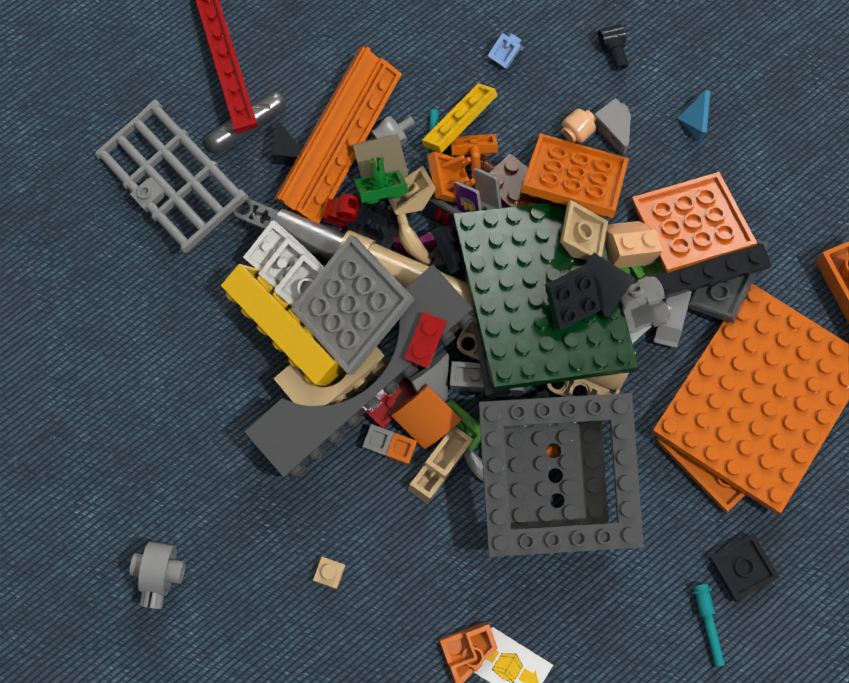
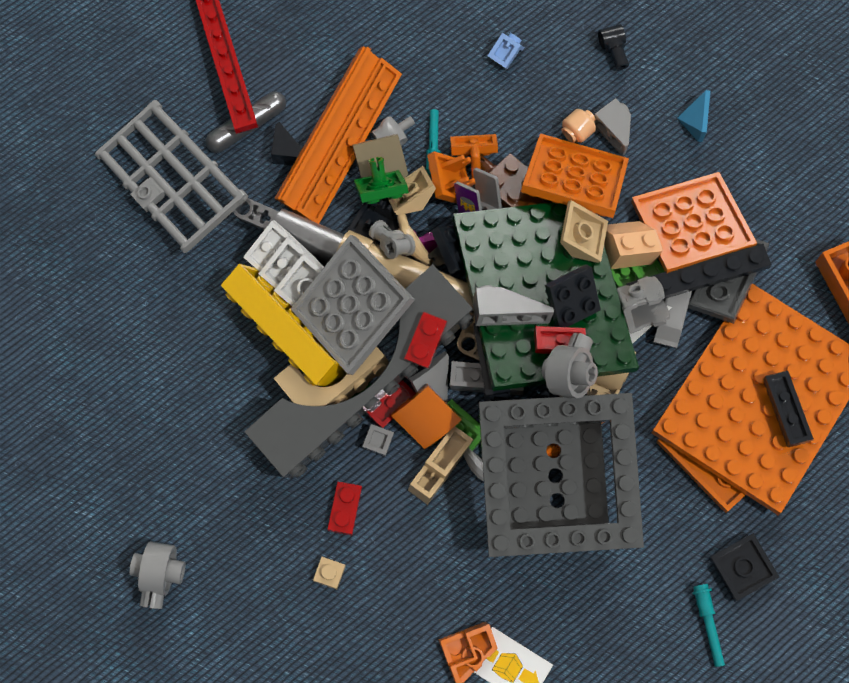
(341, 210): red leg -> none
(344, 508): none -> red plate
(392, 242): none -> light grey connector
(401, 449): orange plate -> none
(439, 212): slope -> none
(459, 118): yellow plate -> none
(505, 307): none -> light grey slope
(549, 337): none -> red plate
(570, 368): none -> light grey piece
(610, 283): black slope -> none
(788, 409): none -> black plate

